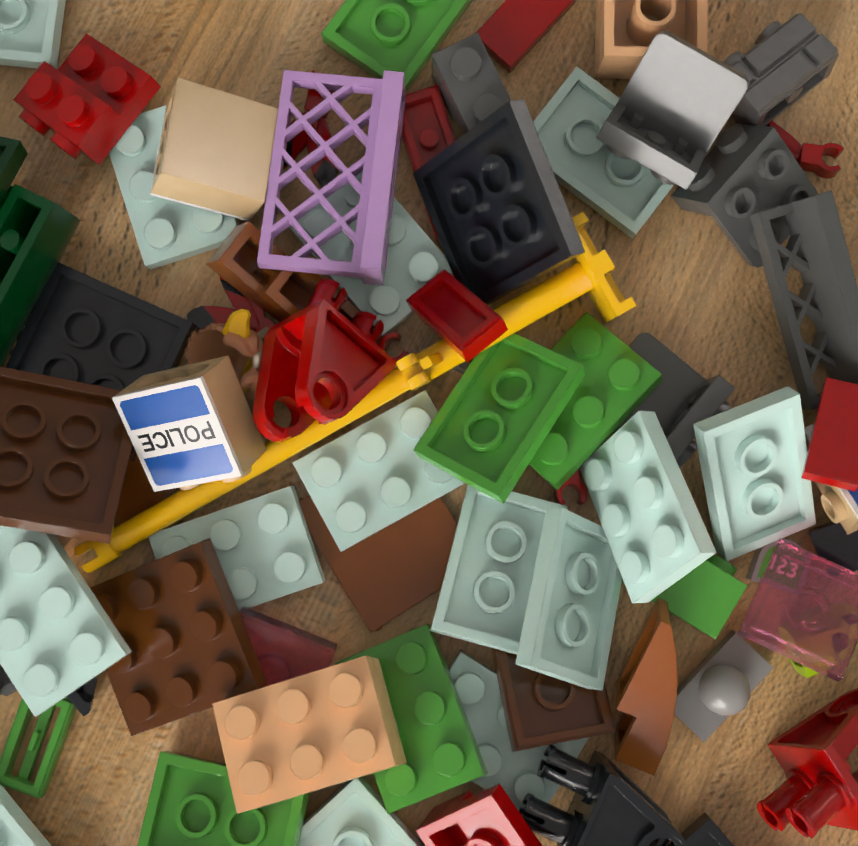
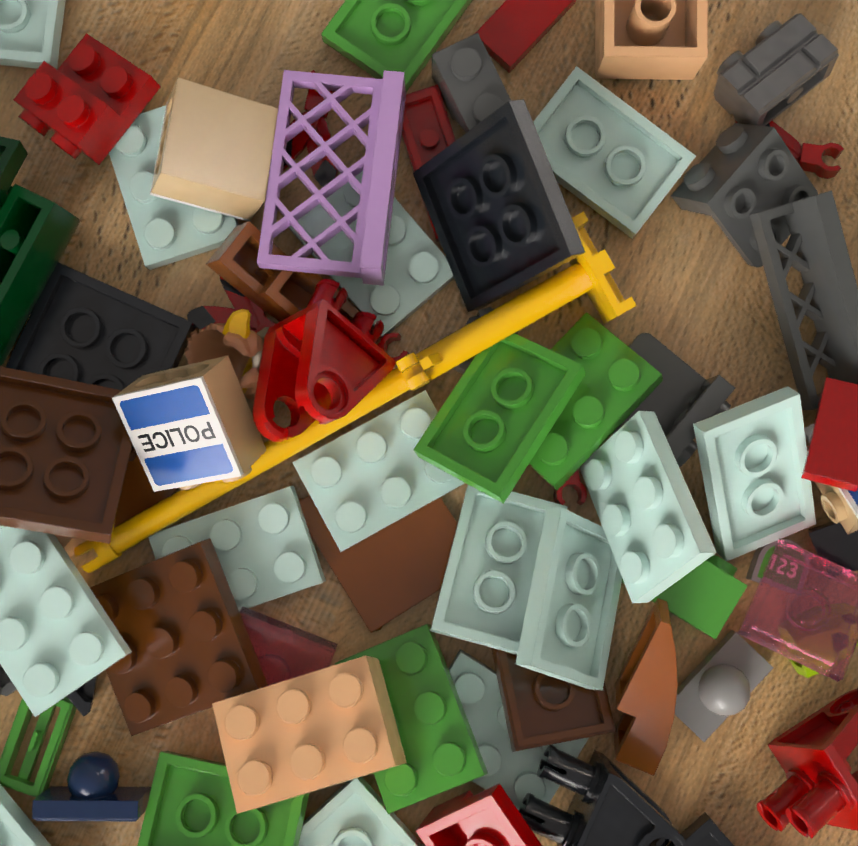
(92, 794): none -> dark blue tile
(456, 315): red tile -> none
(673, 109): bracket -> none

